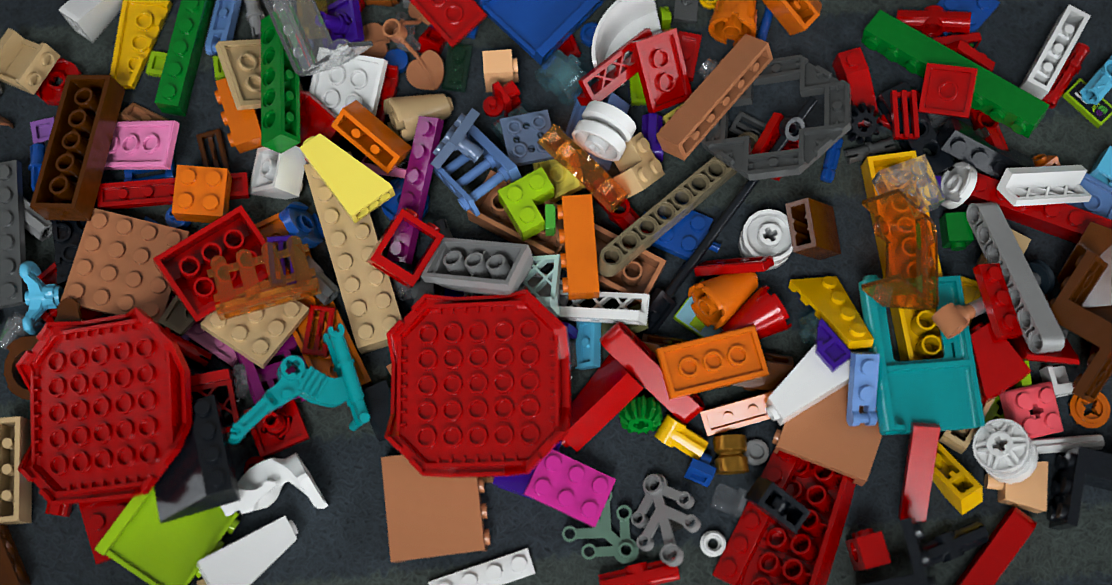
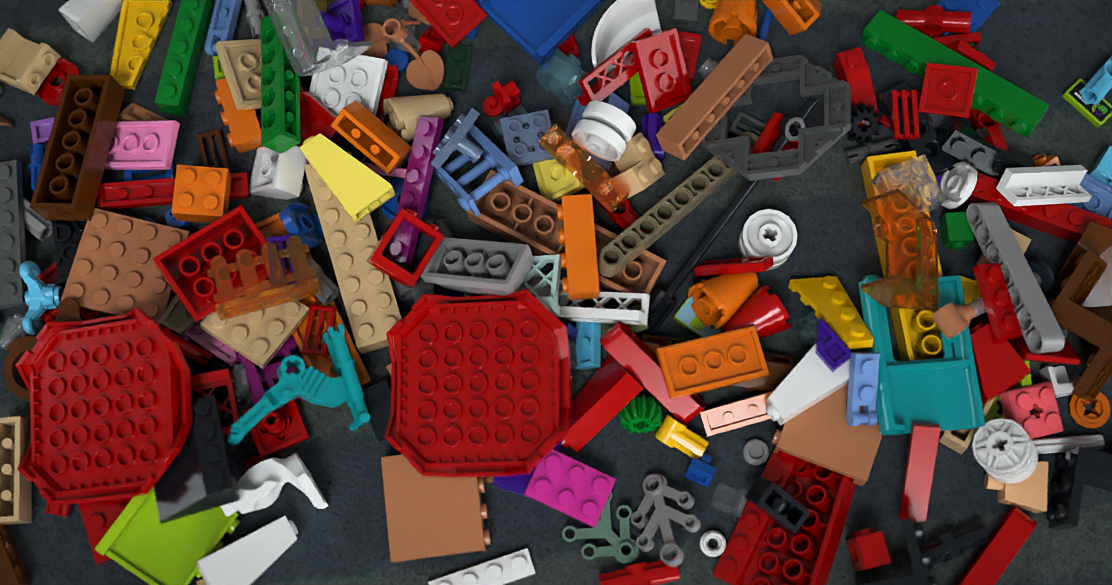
(156, 63): lime tile -> none
(499, 67): light nougat brick -> none
(521, 202): lime brick -> none
(550, 225): bright green tile -> none
(587, 33): blue tile -> none
(665, 17): lime tile -> none
(686, 236): blue plate -> none
(730, 454): pearl gold wheel -> none
(813, 229): reddish brown brick -> none
(831, 162): blue axle -> none
(956, 482): yellow slope -> none
(1055, 52): white brick -> none
(1070, 68): red pin -> none

